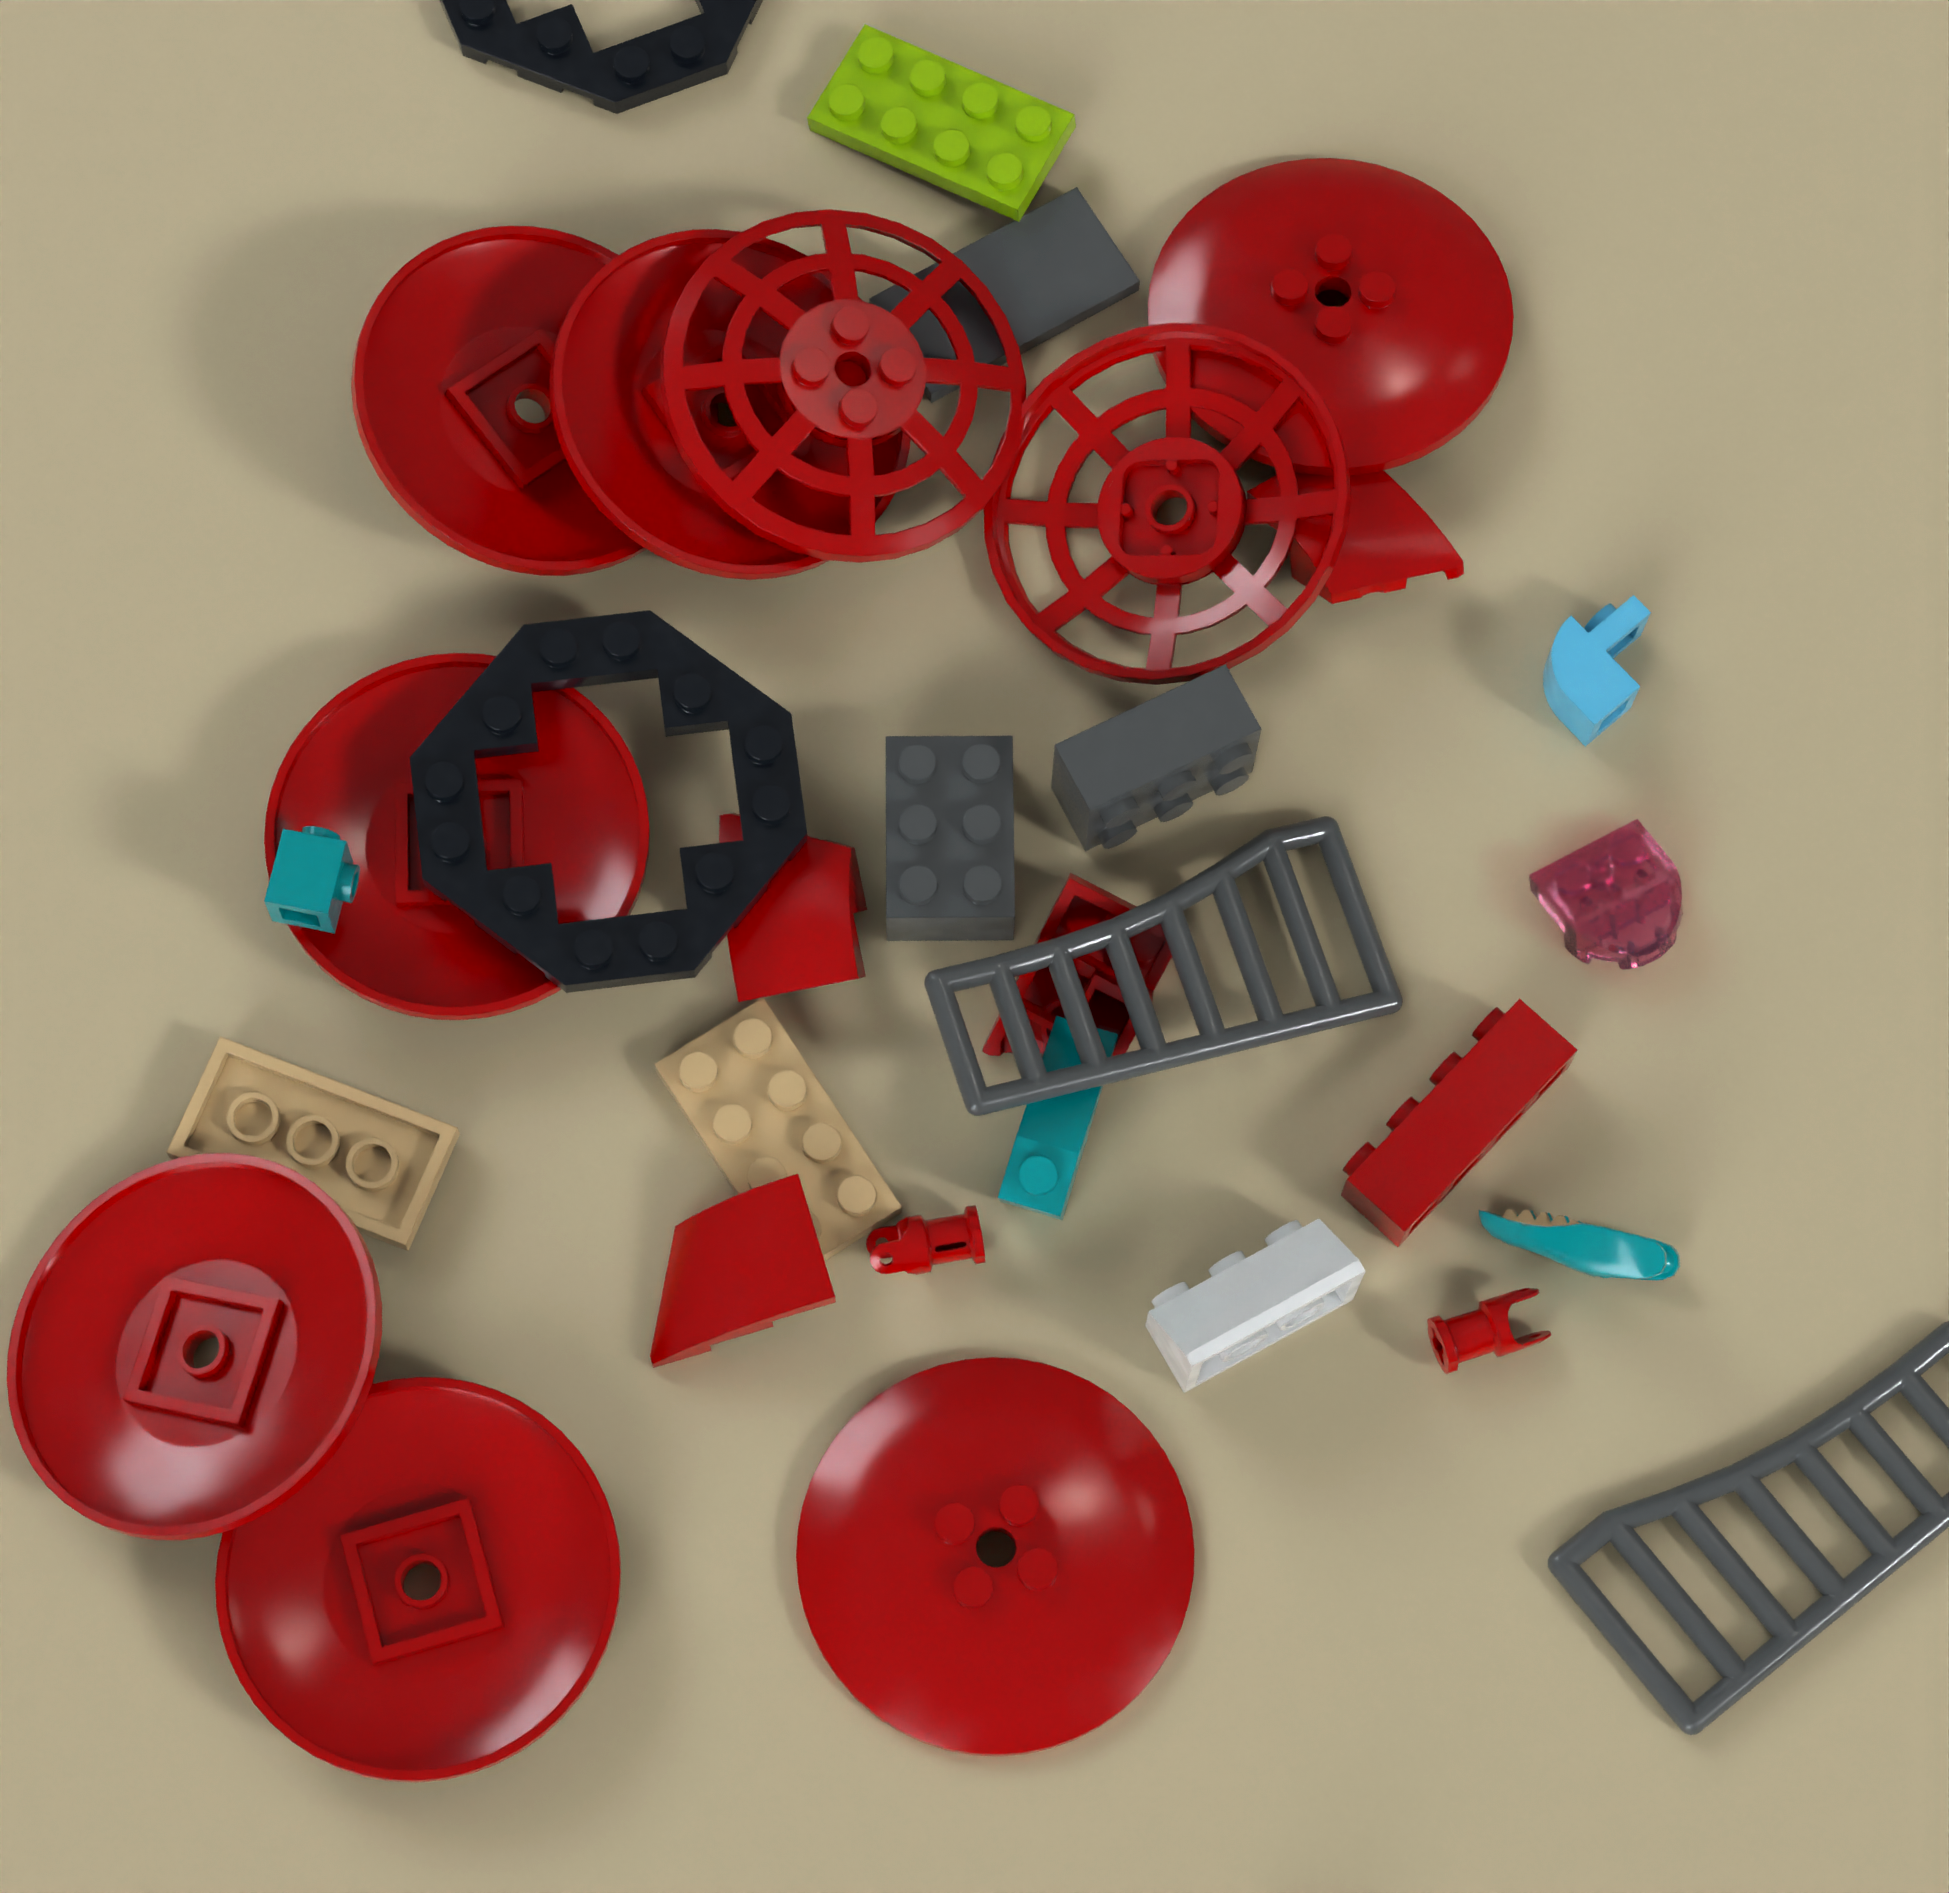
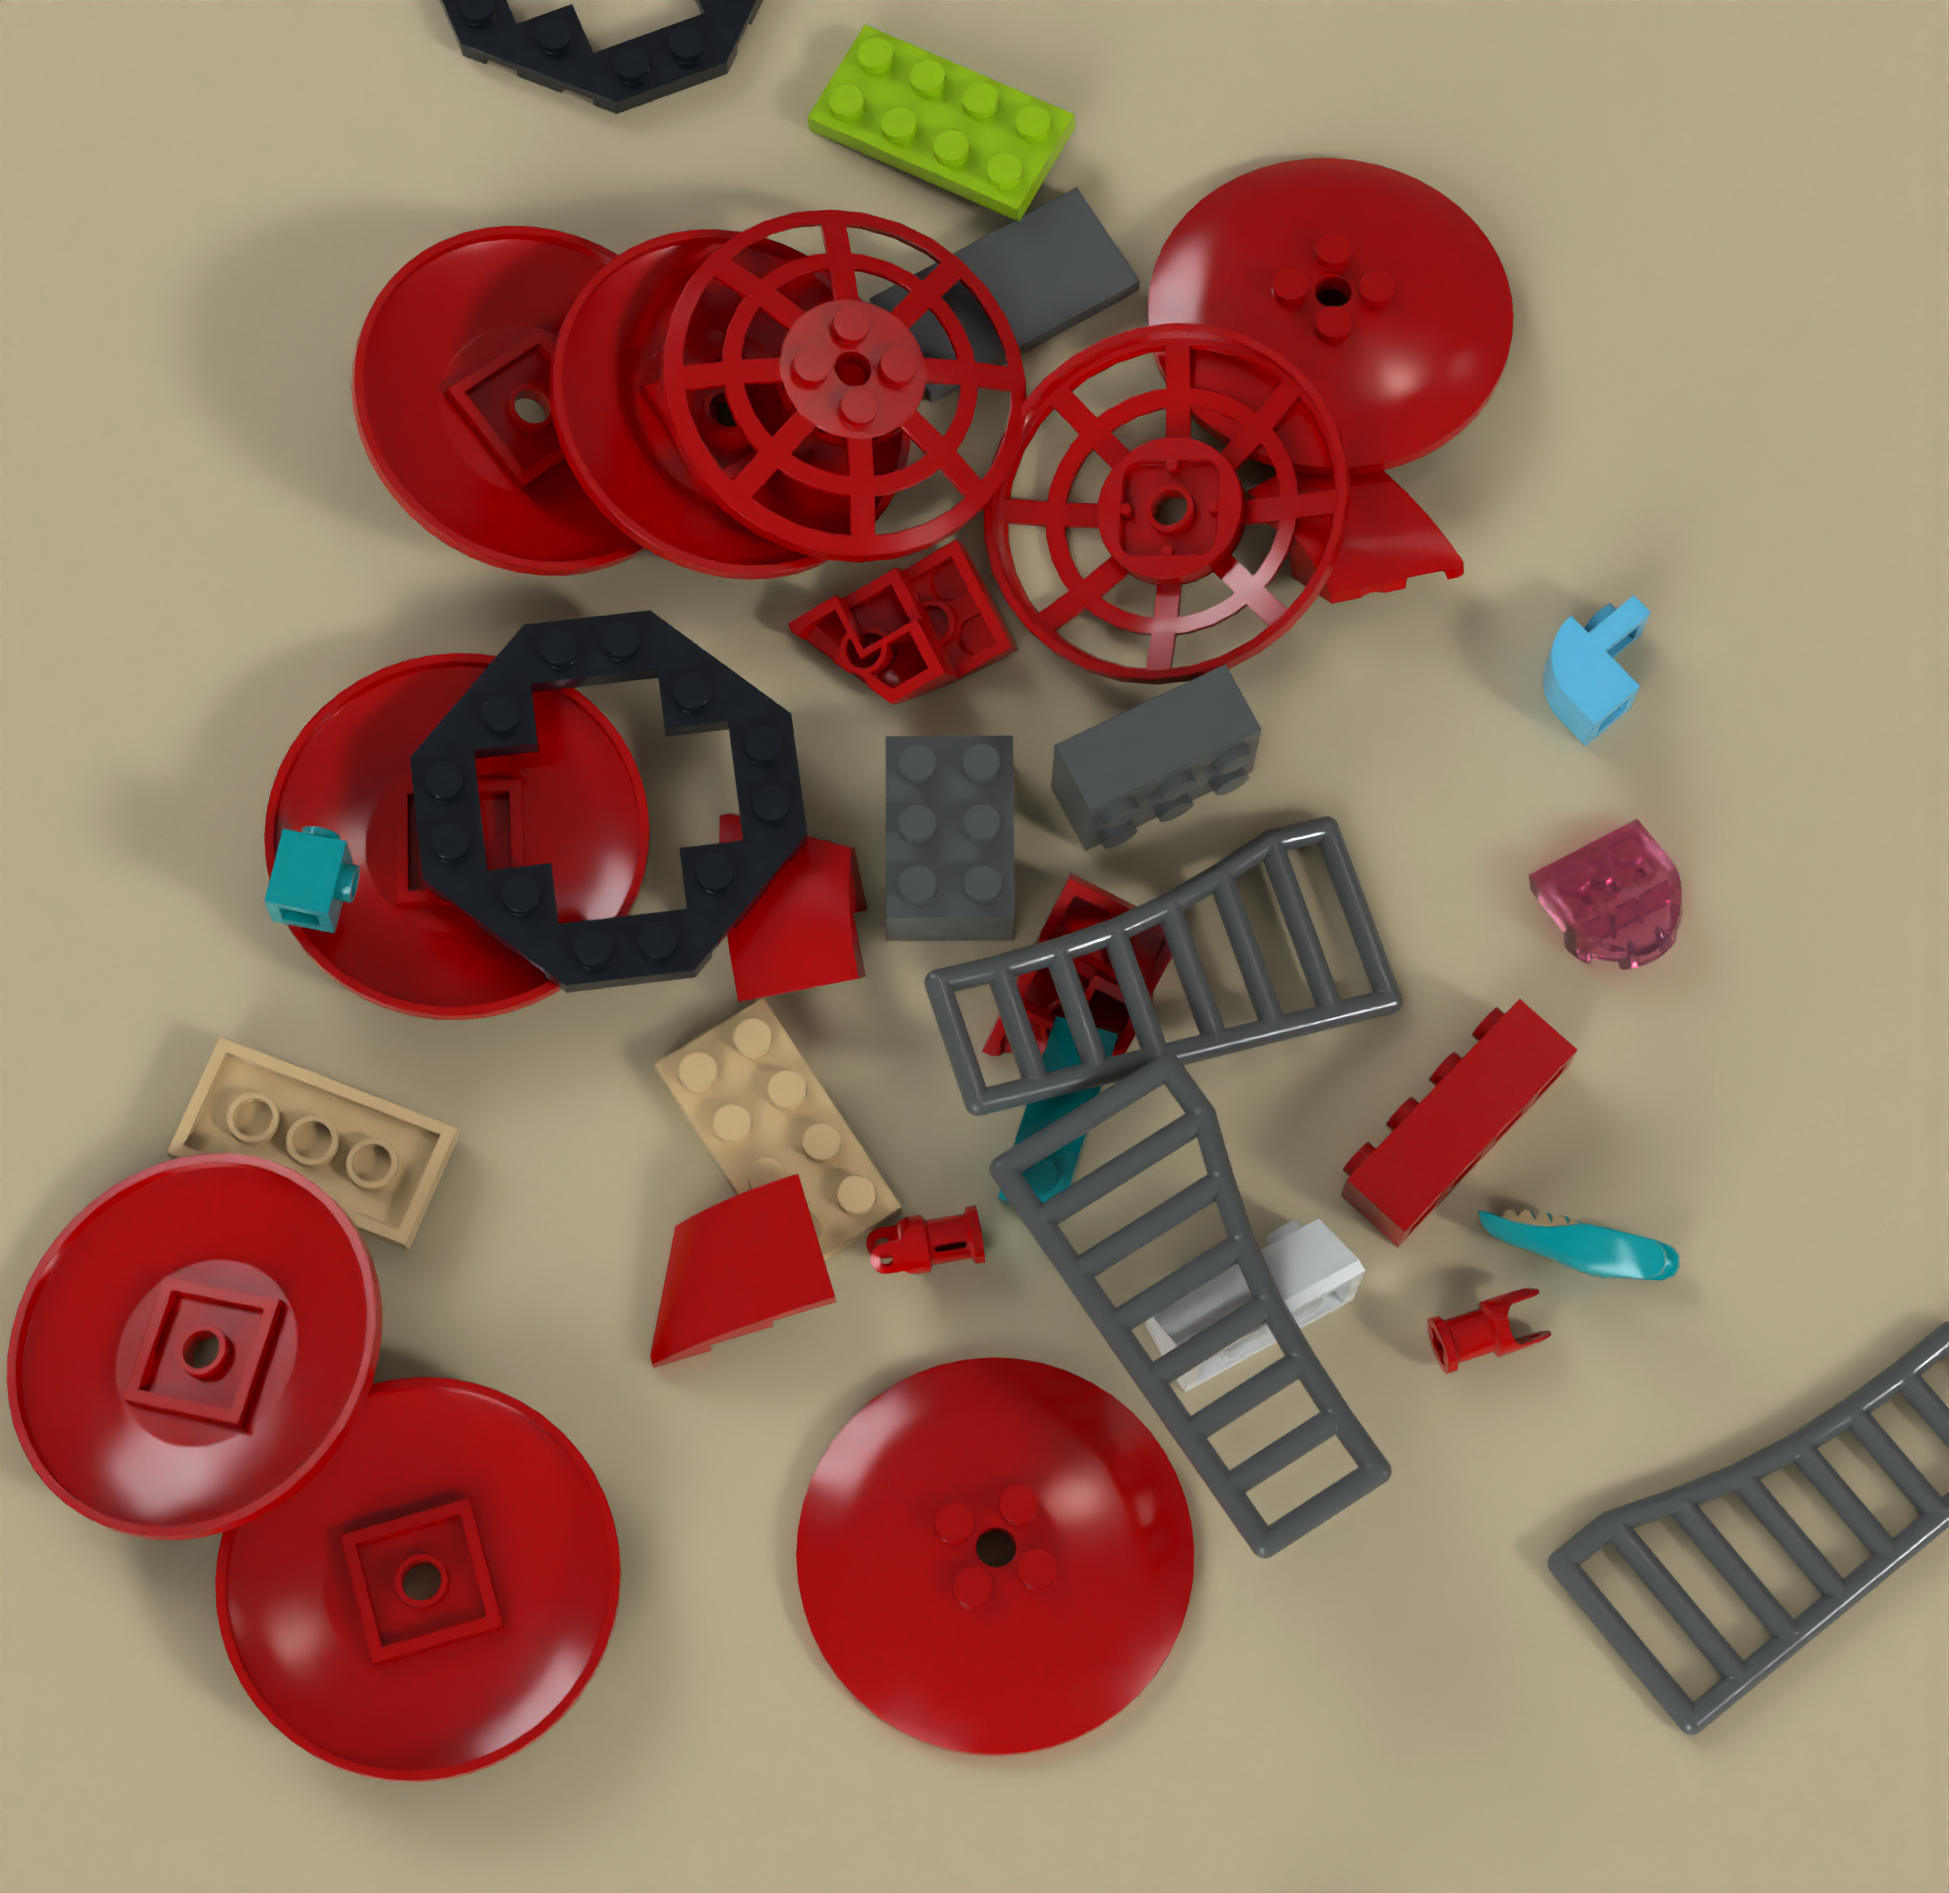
(912, 627): none -> red slope
(1239, 1247): none -> dark grey bar

